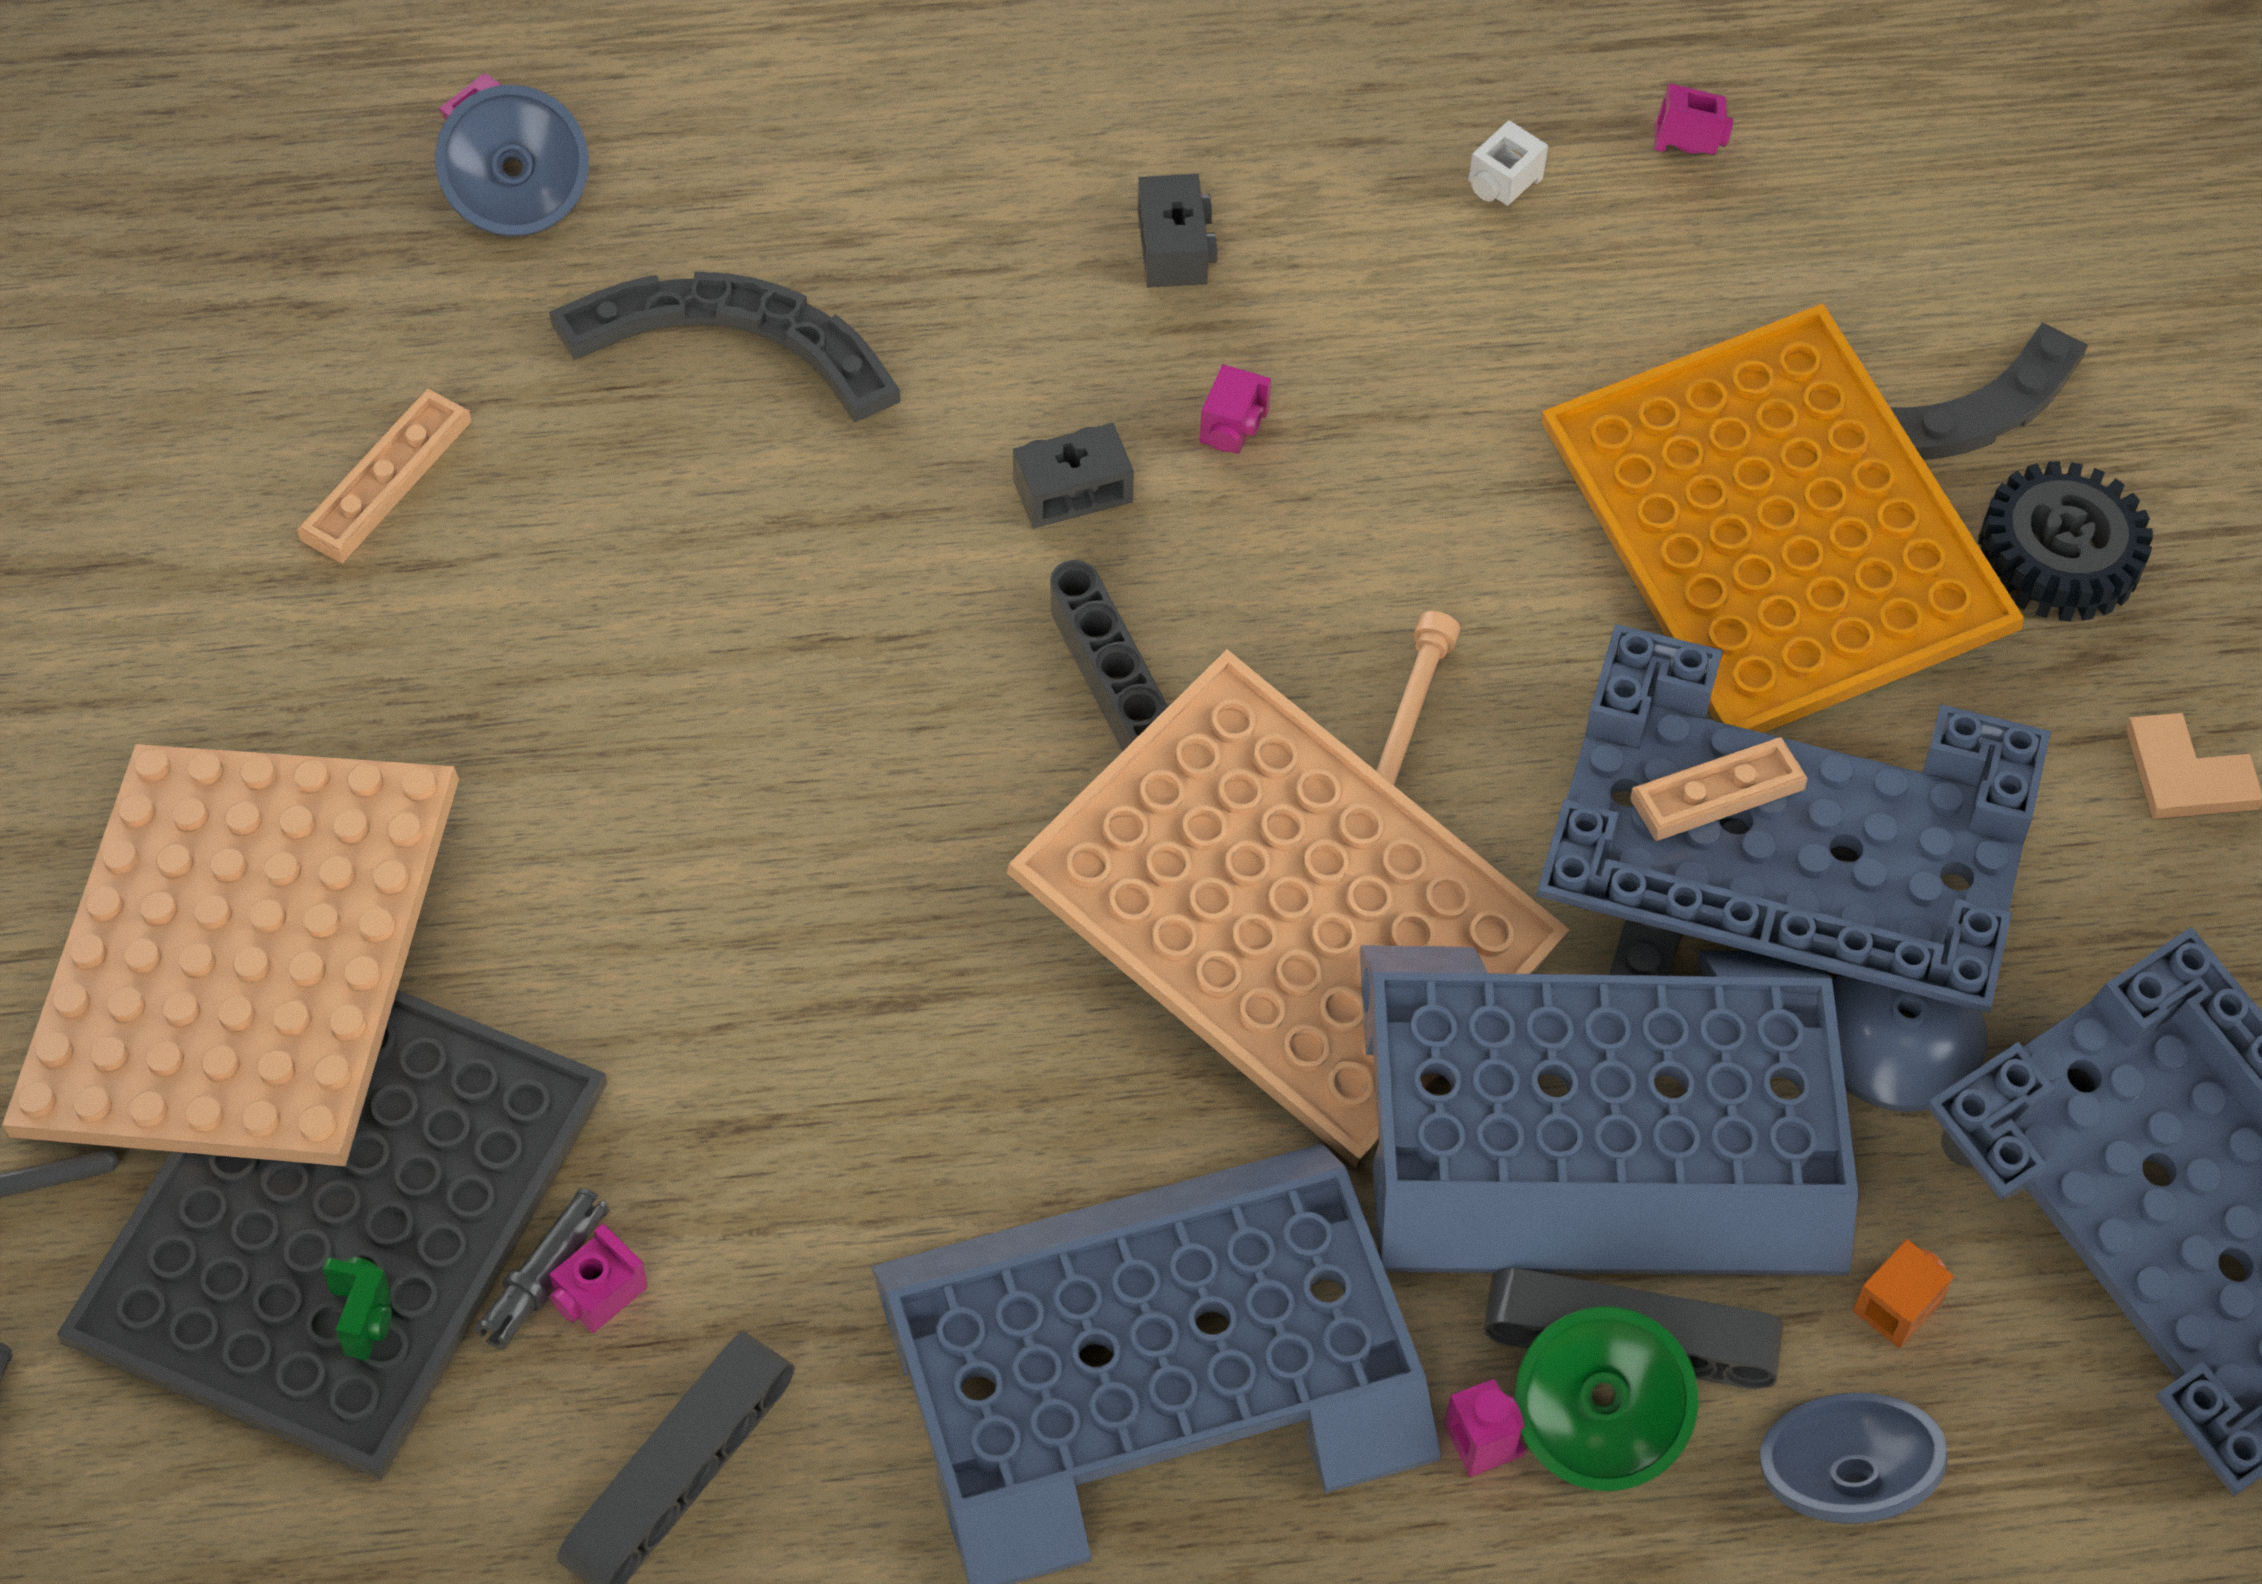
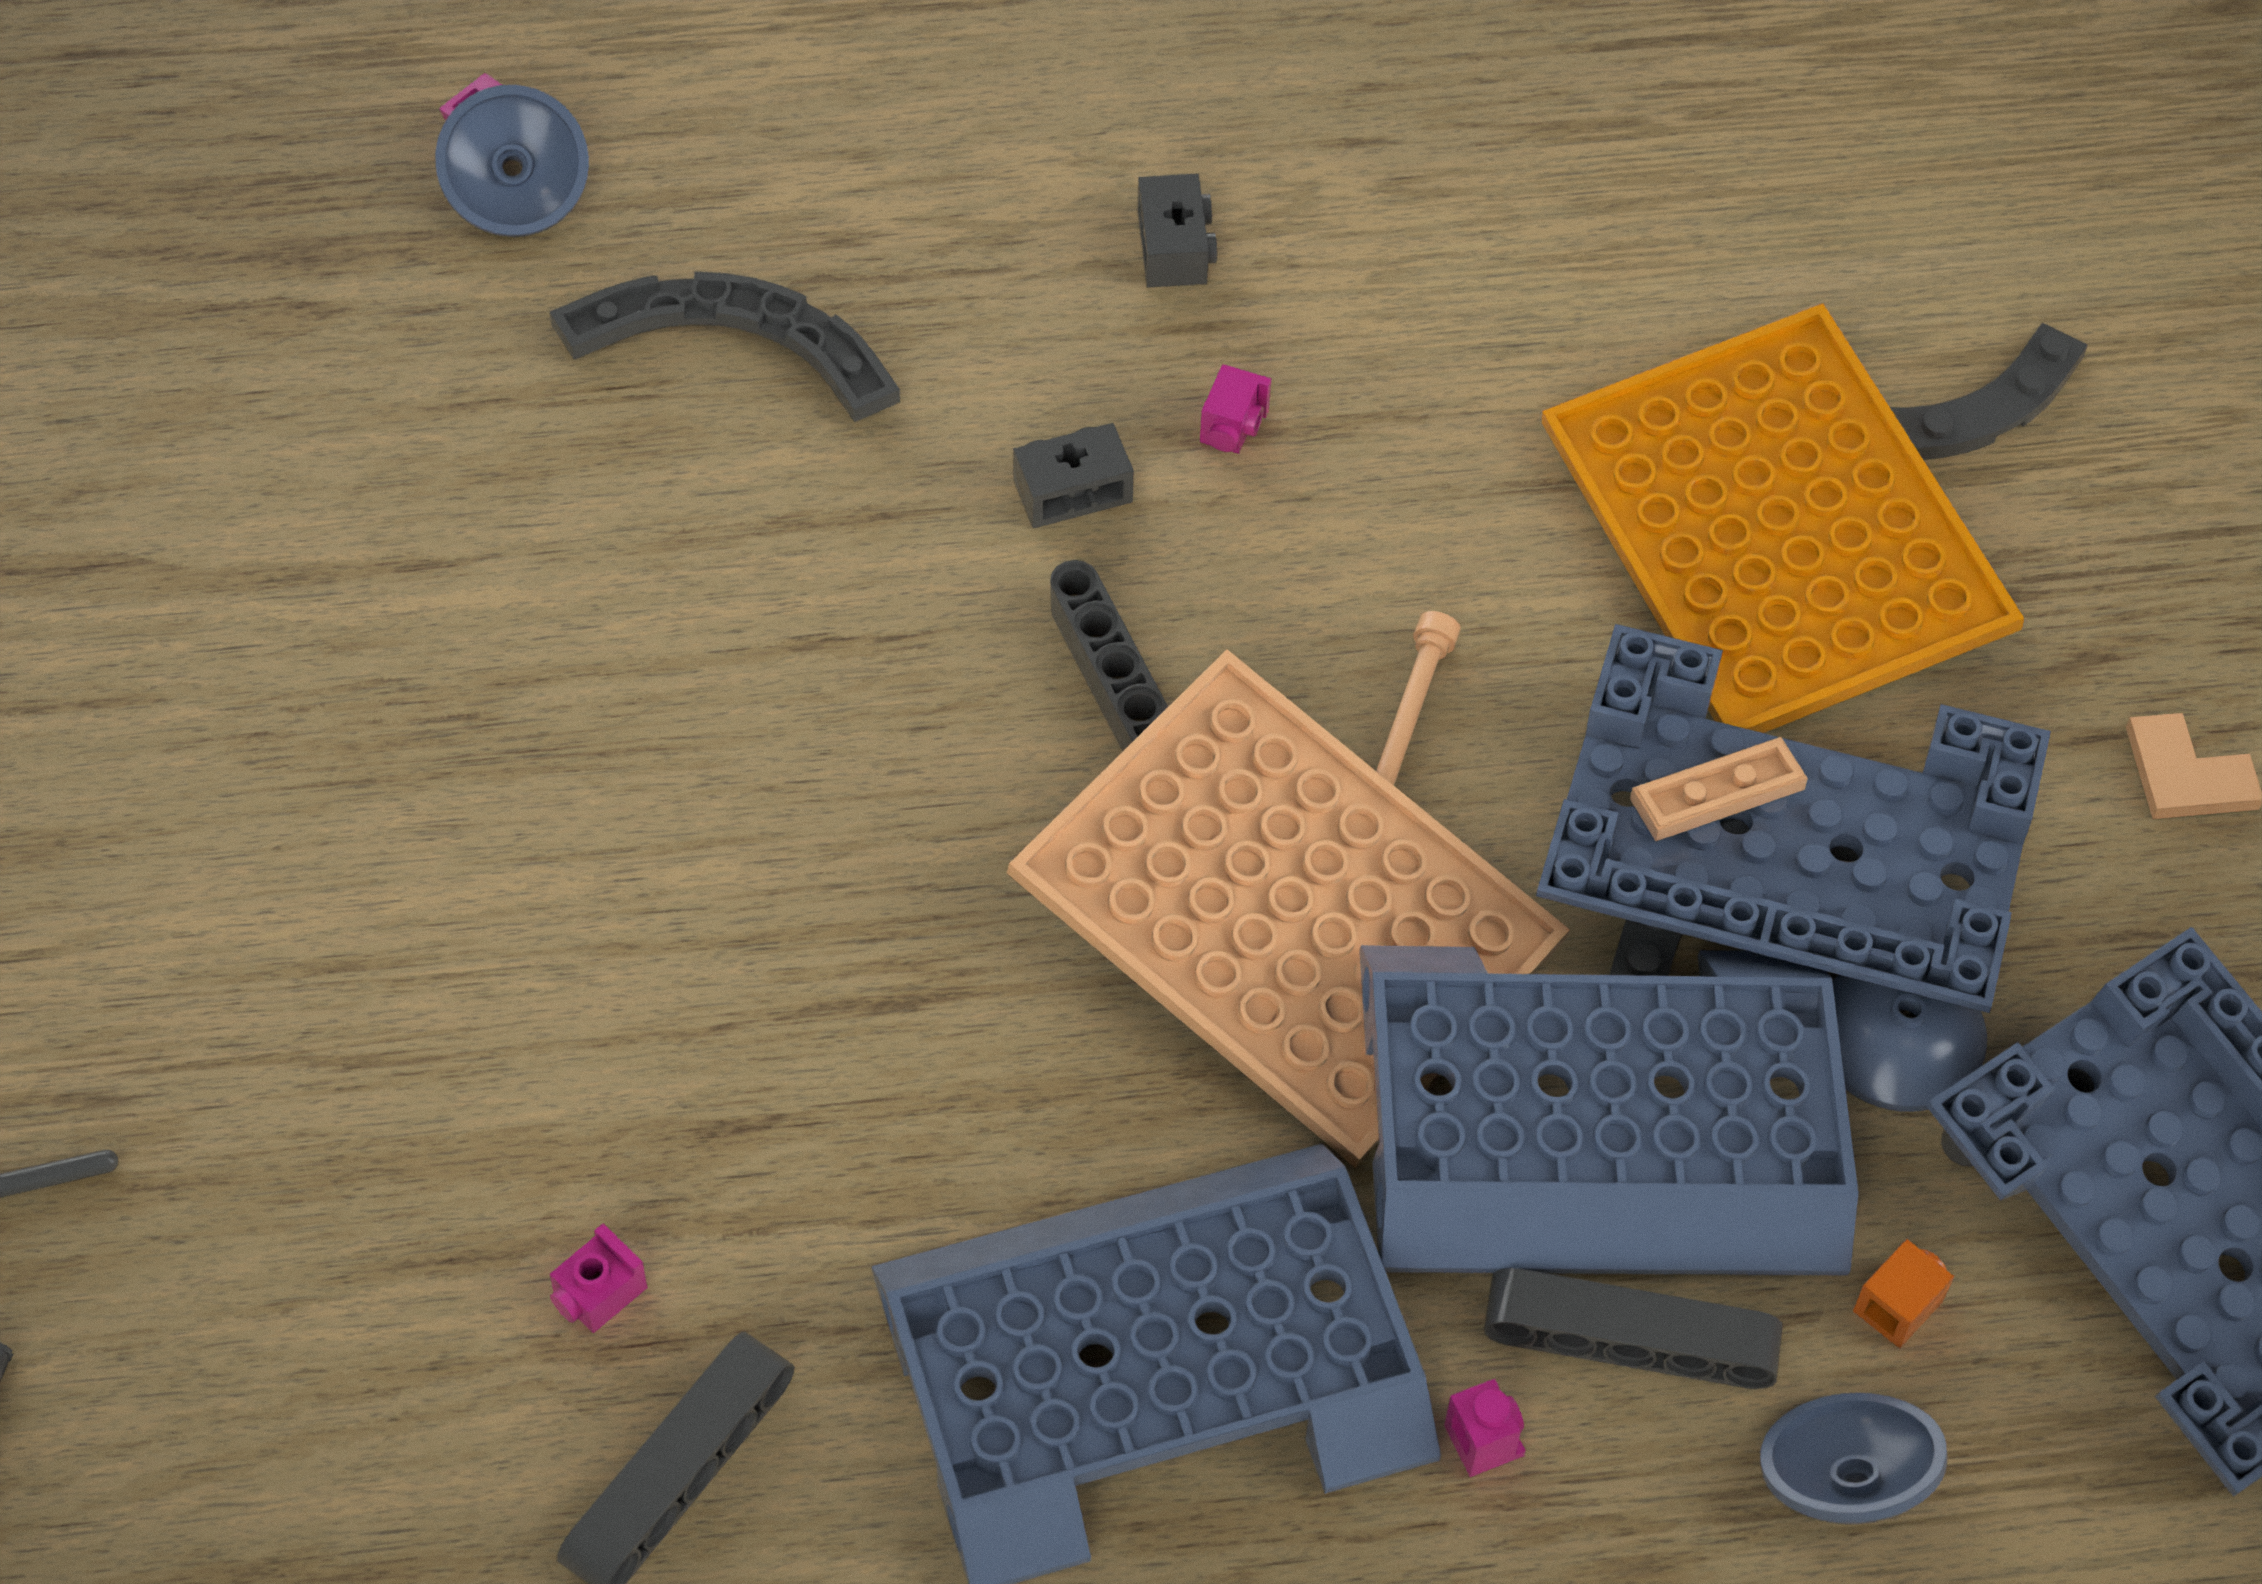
(225, 1254): dark grey plate -> none
(235, 955): light nougat plate -> none
(366, 1309): green bracket -> none
(384, 476): light nougat tile -> none
(527, 1288): dark grey pin -> none
(1501, 172): white brick -> none
(1632, 1434): green dish -> none
(1692, 121): dark pink brick -> none
(2063, 564): wheel -> none

